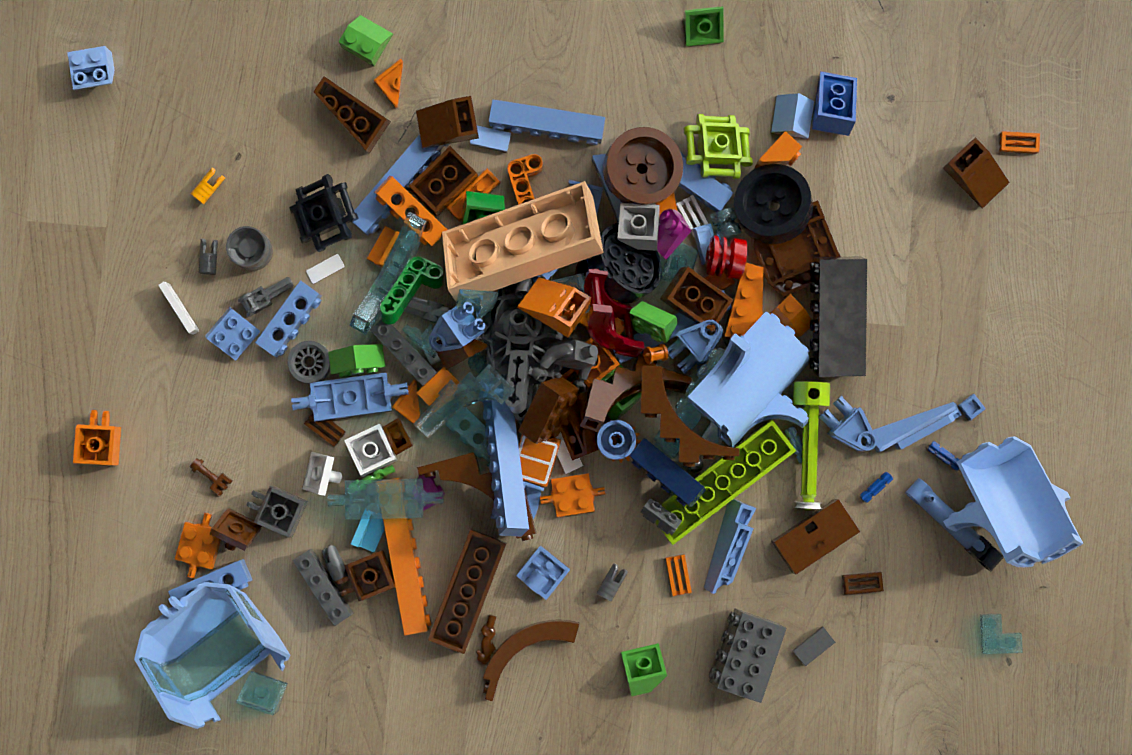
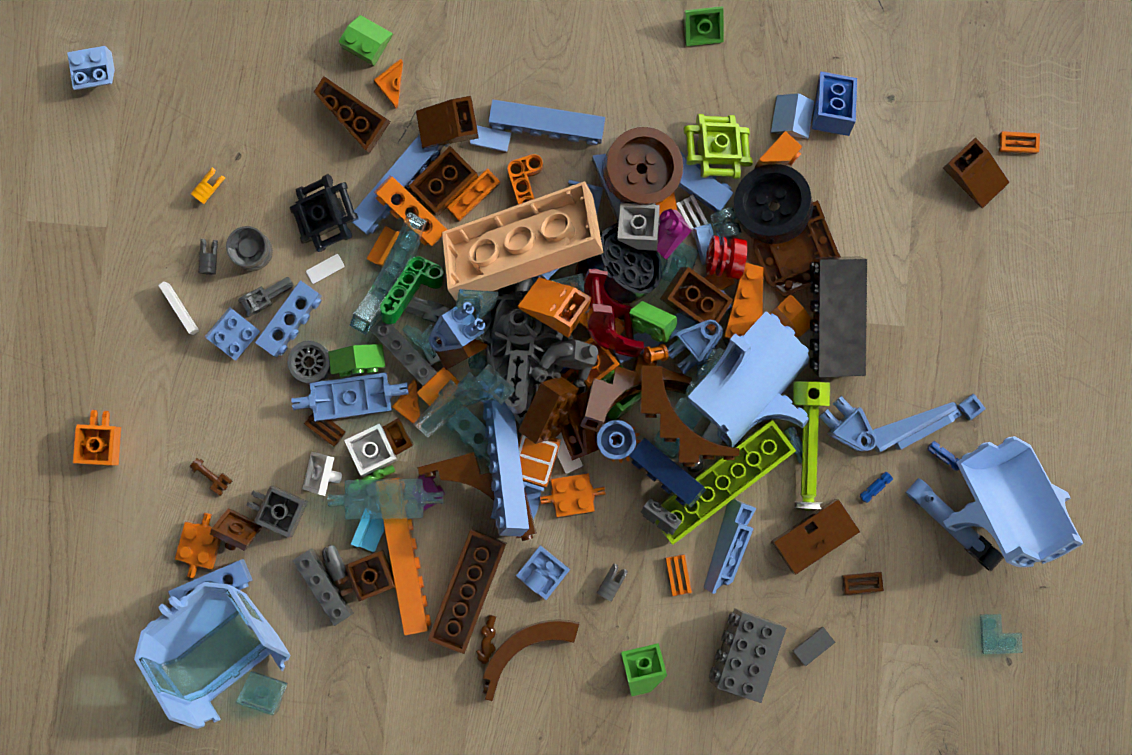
(481, 205): green slope -> none

